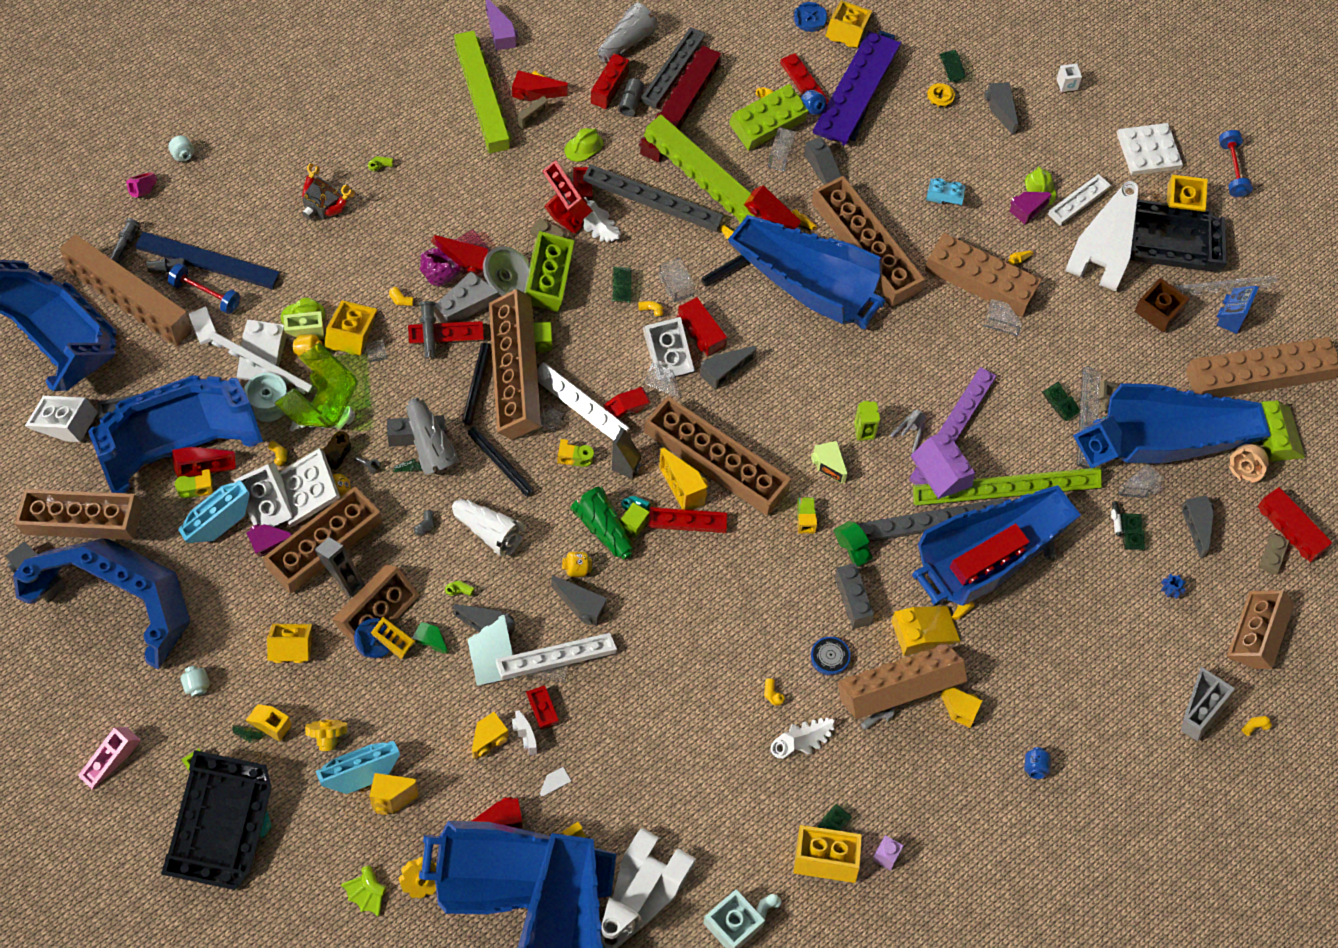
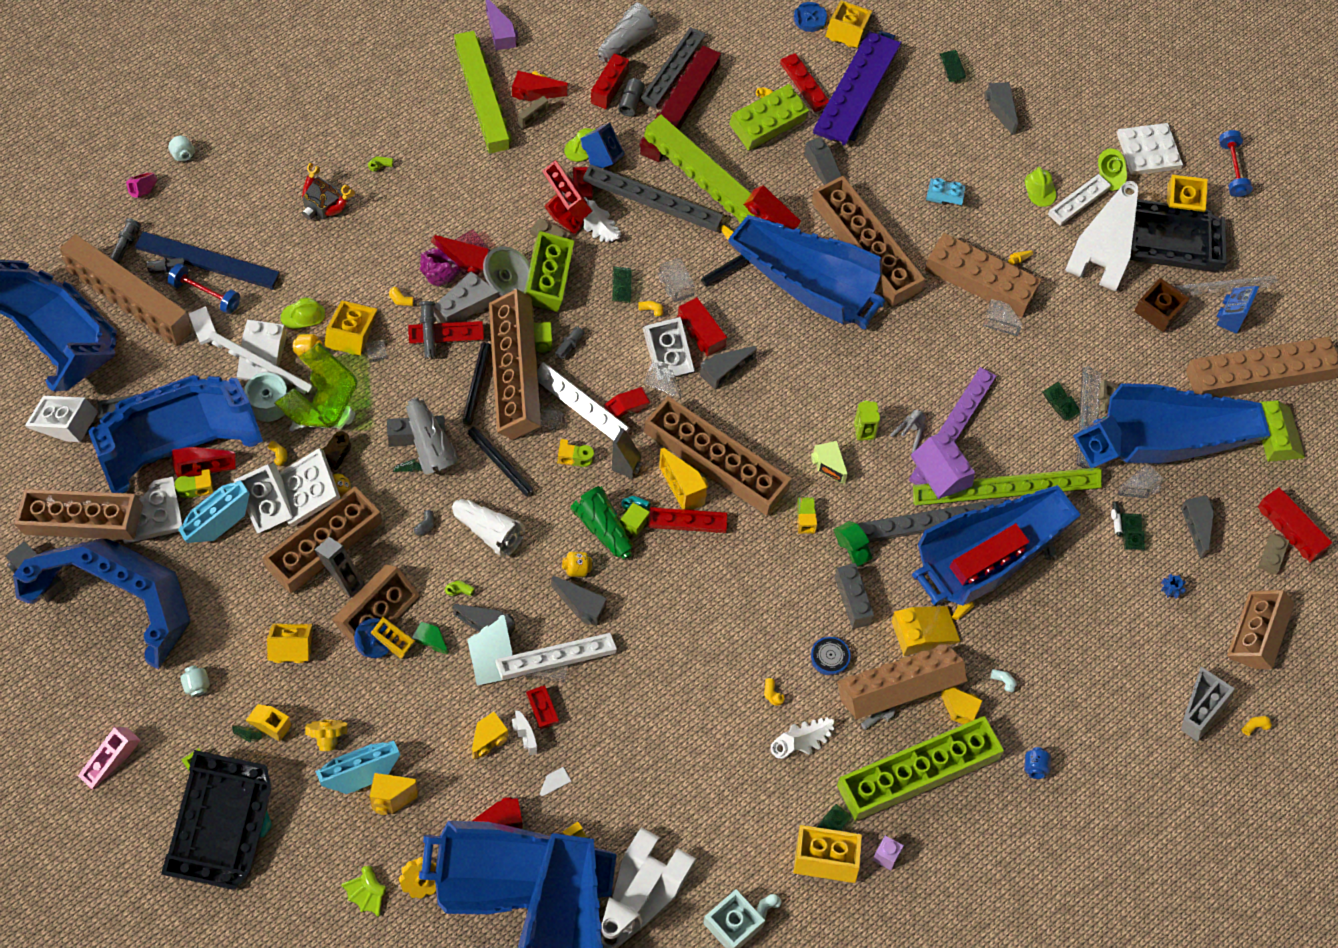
(159, 511): none -> white plate
(266, 538): magenta slope -> none
(304, 324): yellowish green slope -> none
(368, 463): dark grey hand -> none
(569, 342): none -> dark grey axle
(602, 146): none -> blue slope
(781, 149): clear brick -> none
(805, 221): yellow bar -> none
(814, 101): blue head -> none
(919, 768): none -> lime brick
(947, 92): yellow gear -> none
(1009, 681): none -> light aqua arm
(1029, 205): magenta slope -> none
(1069, 77): white brick -> none
(1113, 168): none -> lime piece
(1249, 462): light nougat cylinder -> none

